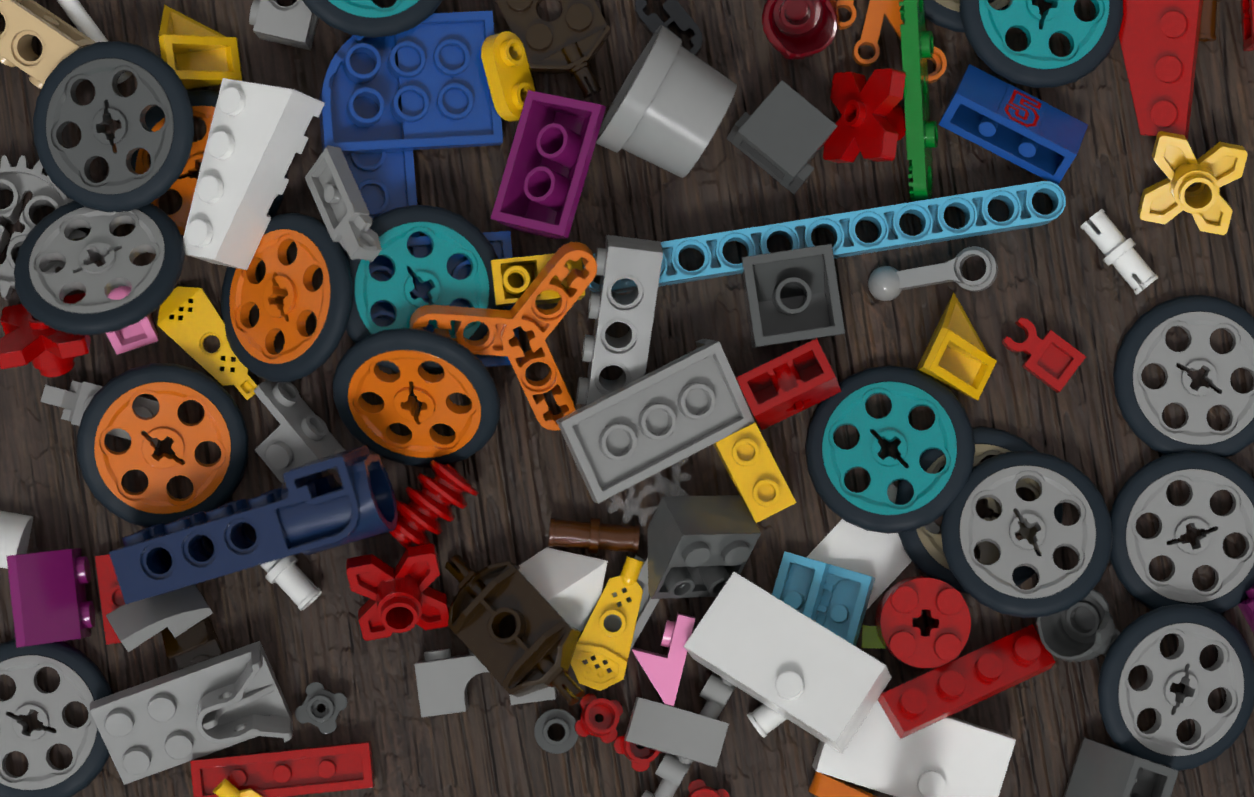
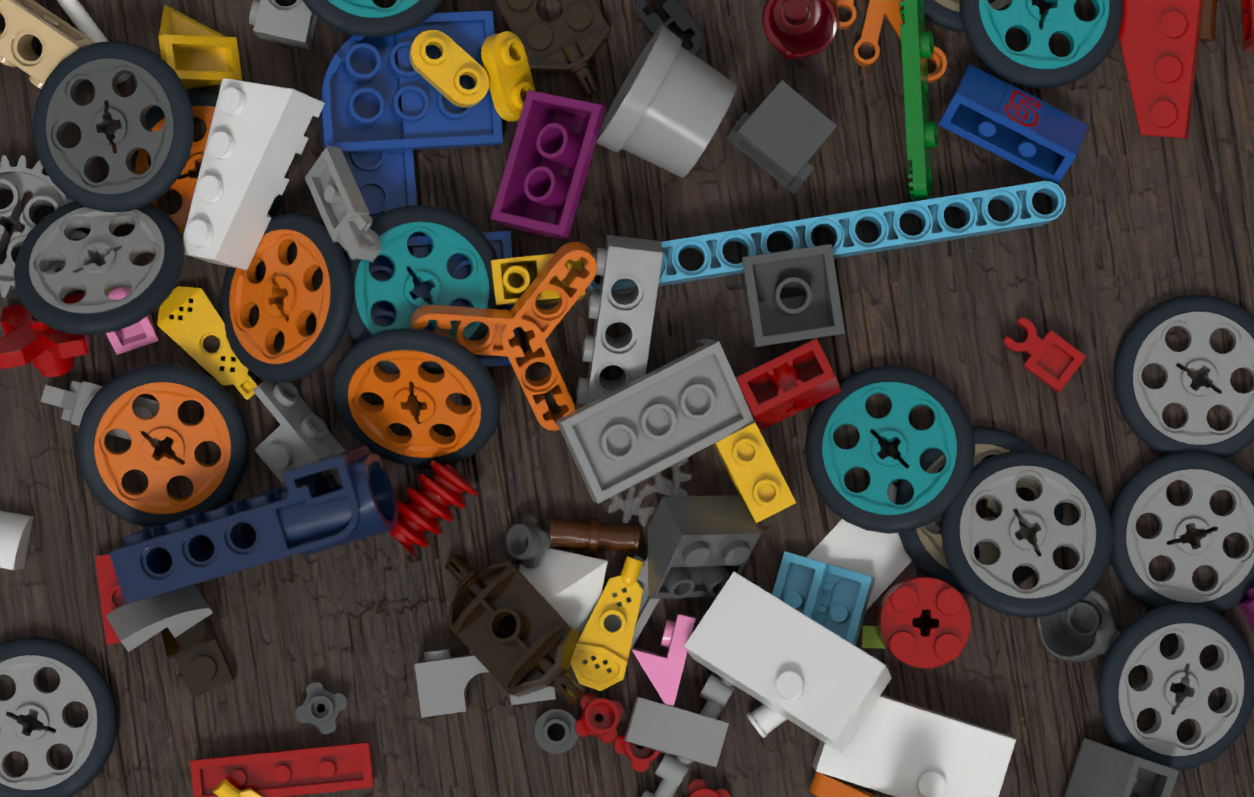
(50, 596): magenta slope -> none
(192, 713): light grey plate -> none
(292, 581): white pin -> none
(398, 595): red plant -> none
(447, 70): none -> yellow plate
(527, 541): none -> dark grey plate
(869, 116): red plant -> none
(887, 282): light grey piece -> none
(957, 354): yellow slope -> none
(965, 681): red plate -> none
(1119, 251): white pin -> none
(1173, 195): yellow plant -> none

